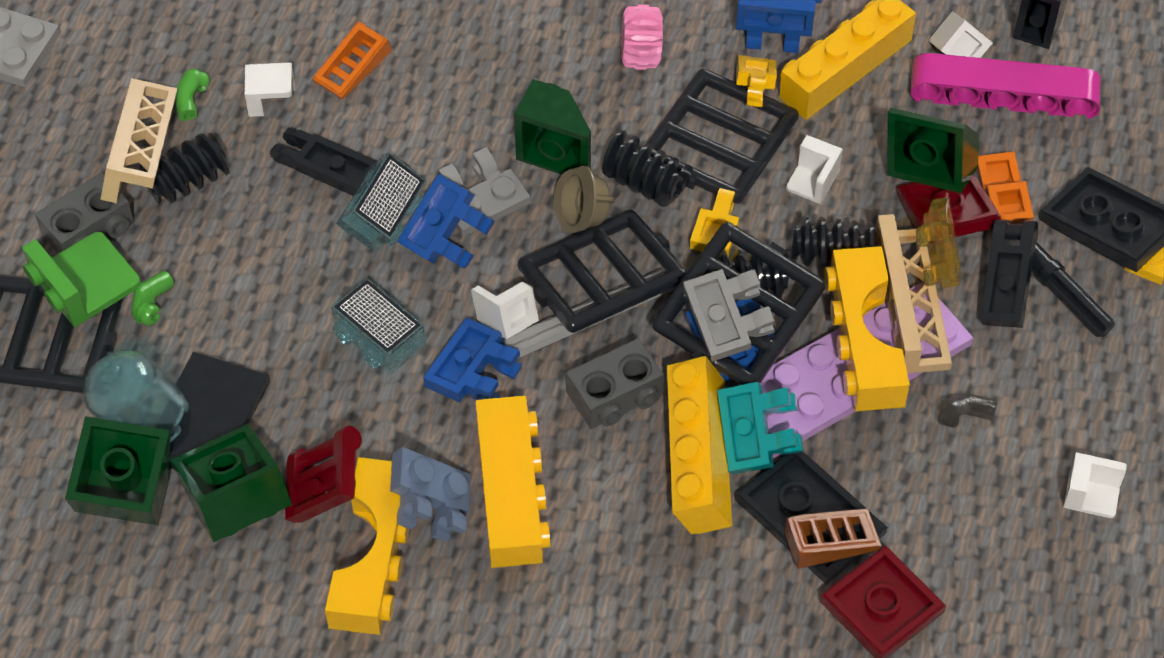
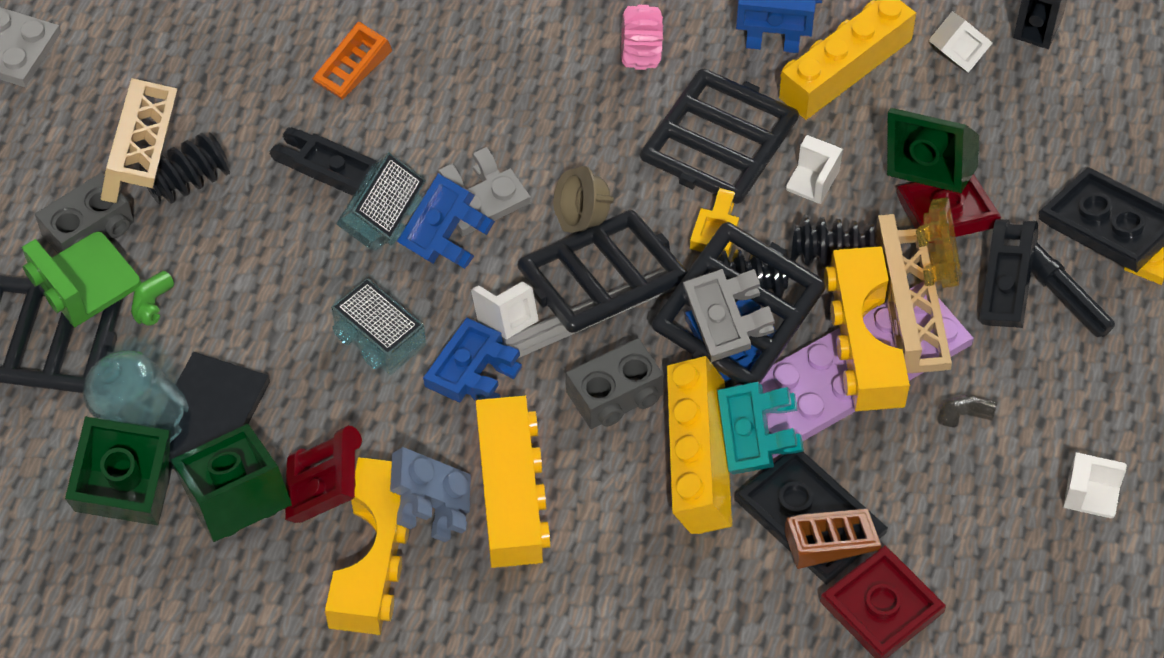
(189, 83): bright green arm -> none
(267, 82): white panel -> none
(551, 129): dark green slope -> none
(644, 172): black piece -> none
(757, 75): yellow plate -> none
(1004, 187): orange slope -> none
(1006, 84): dark pink beam -> none

